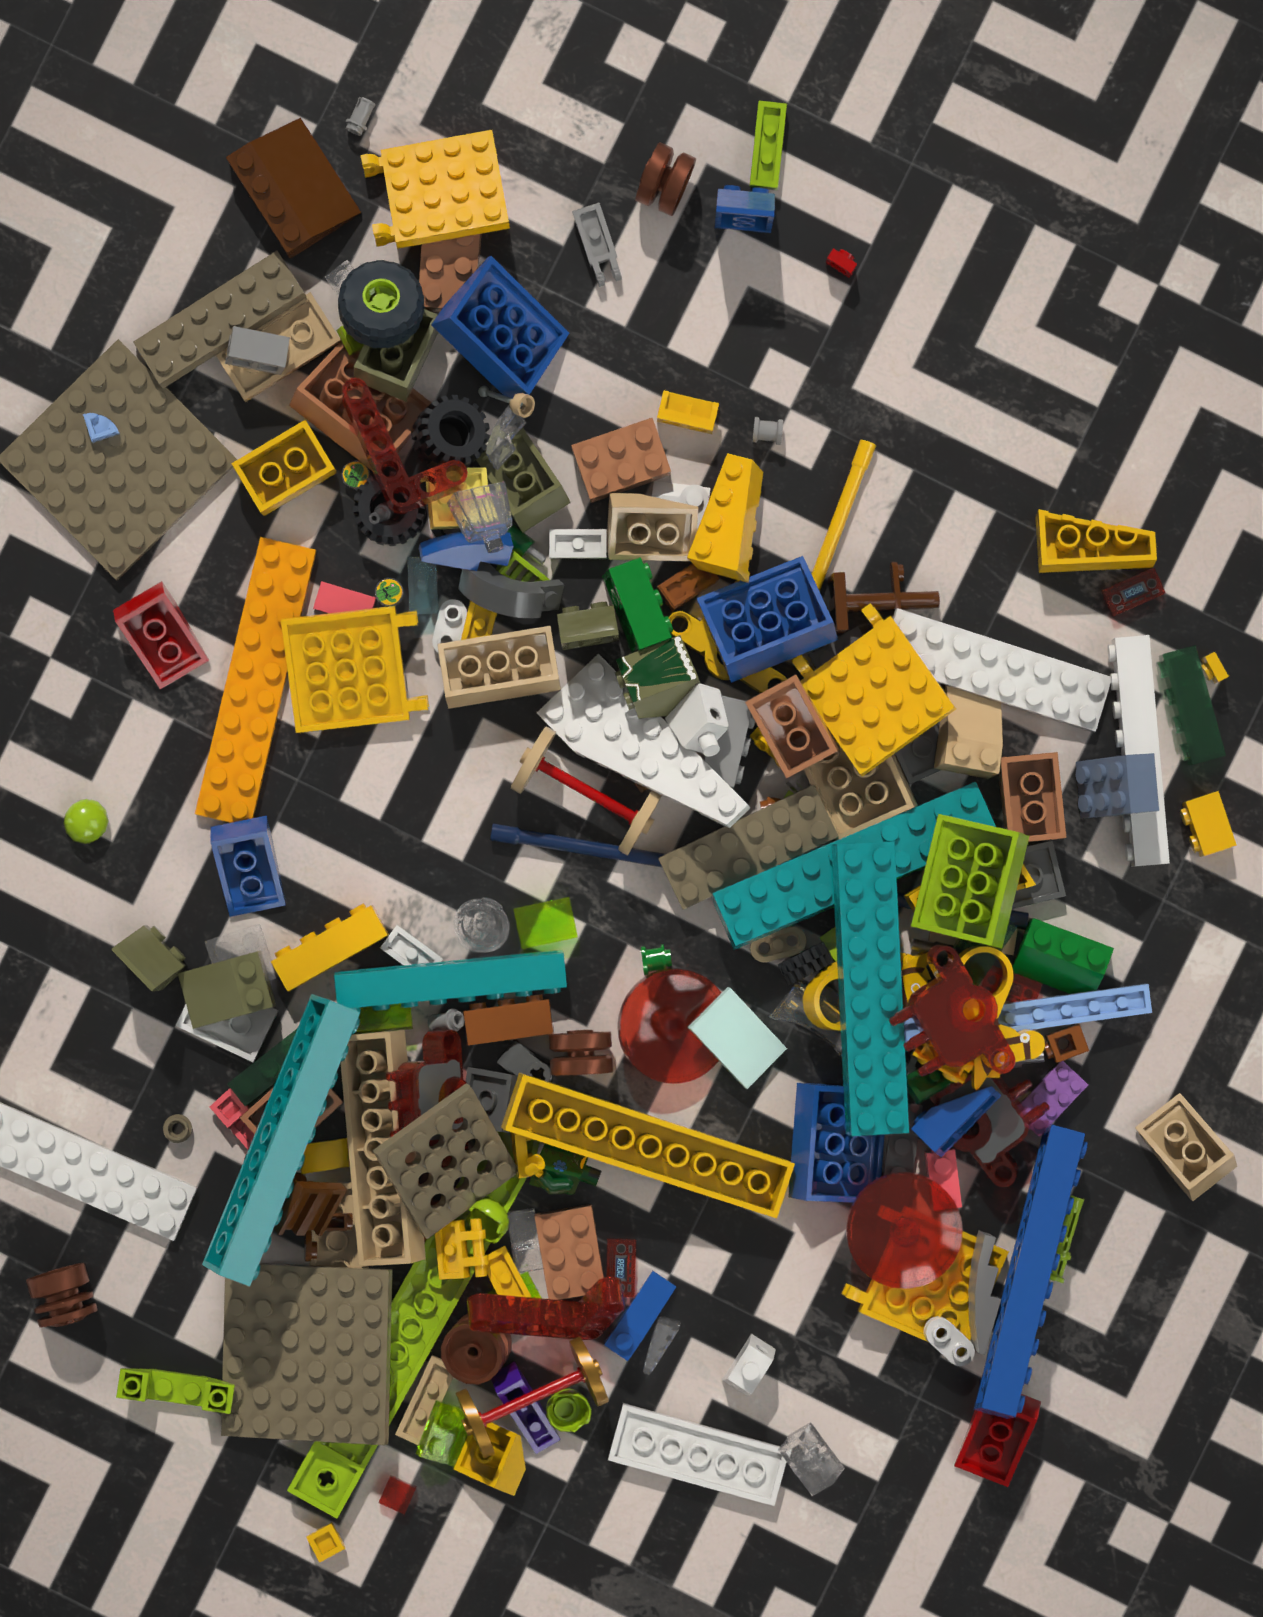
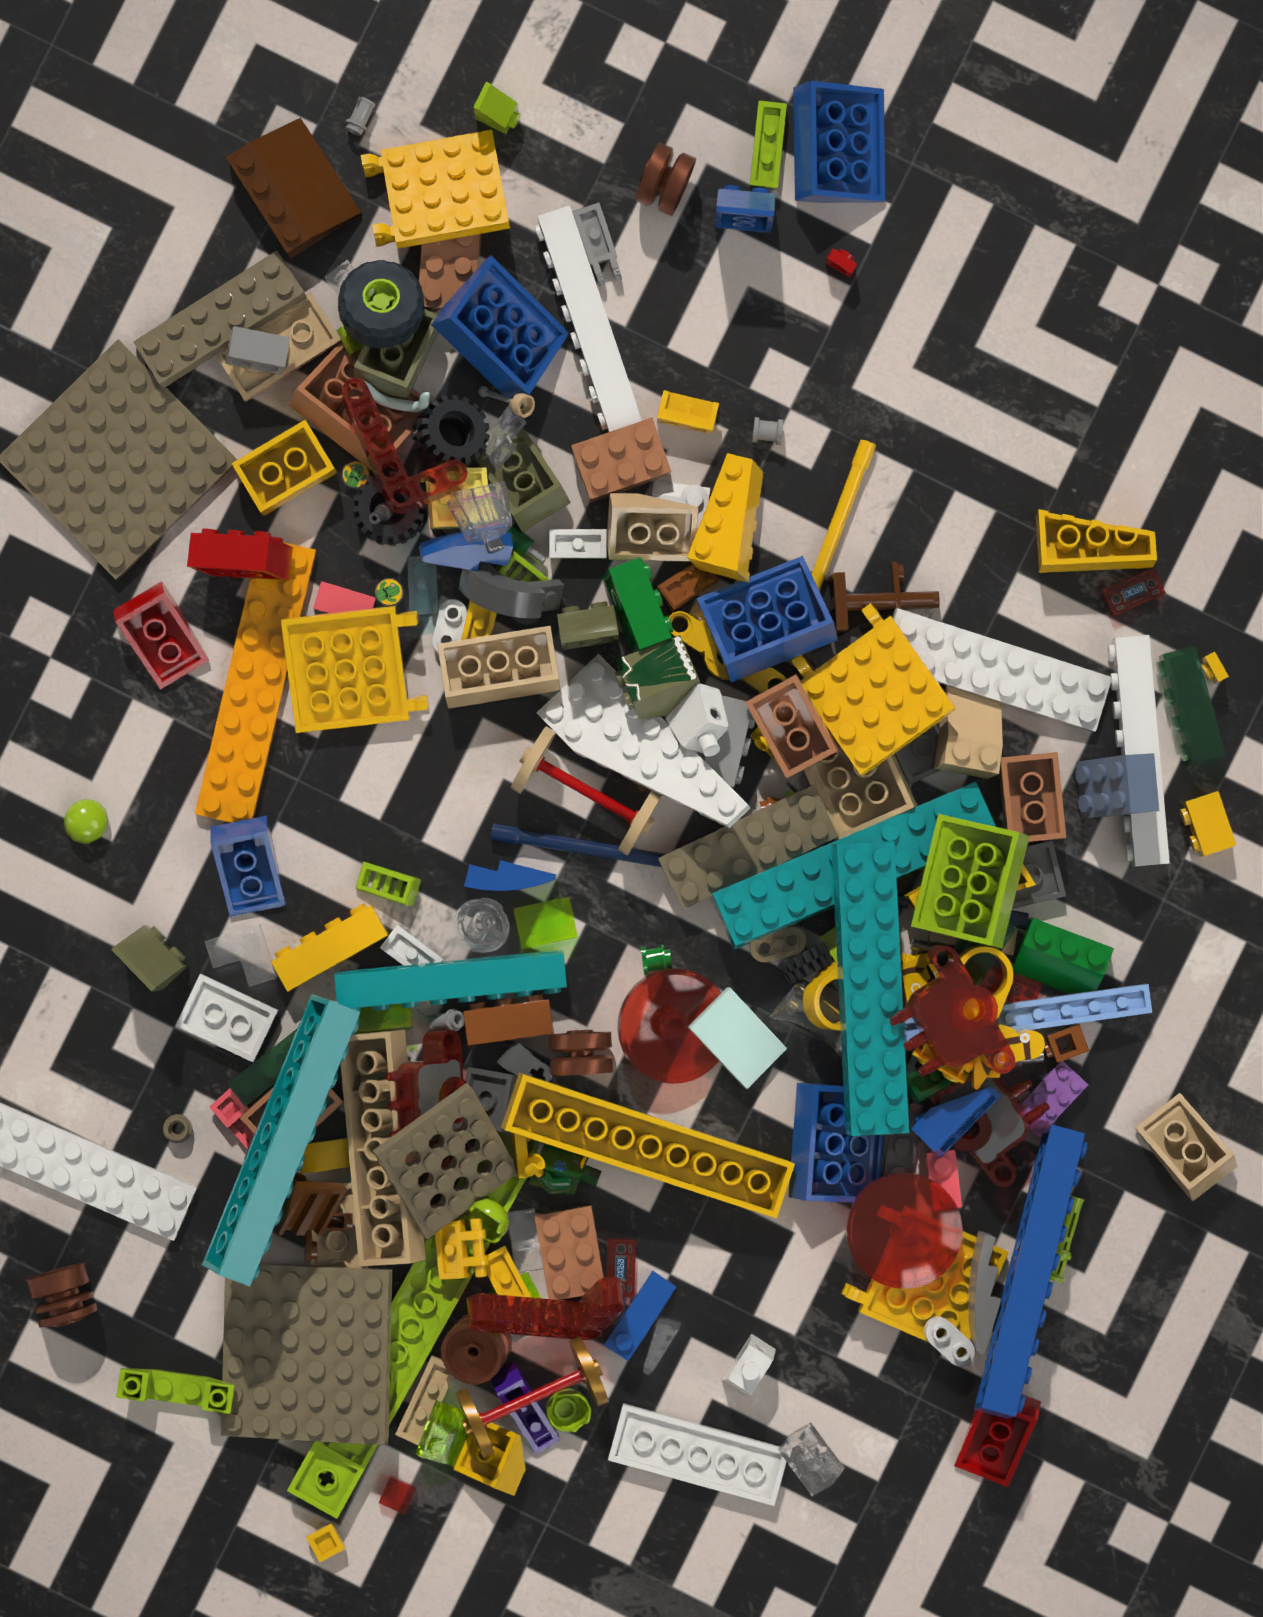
(100, 427): light blue tile -> none
(227, 989): olive slope -> none
(240, 555): none -> red brick
(399, 404): none -> light aqua animal
(410, 891): none -> lime slope
(496, 109): none -> lime slope
(507, 878): none -> blue slope
(588, 318): none -> white brick
(839, 143): none -> blue slope

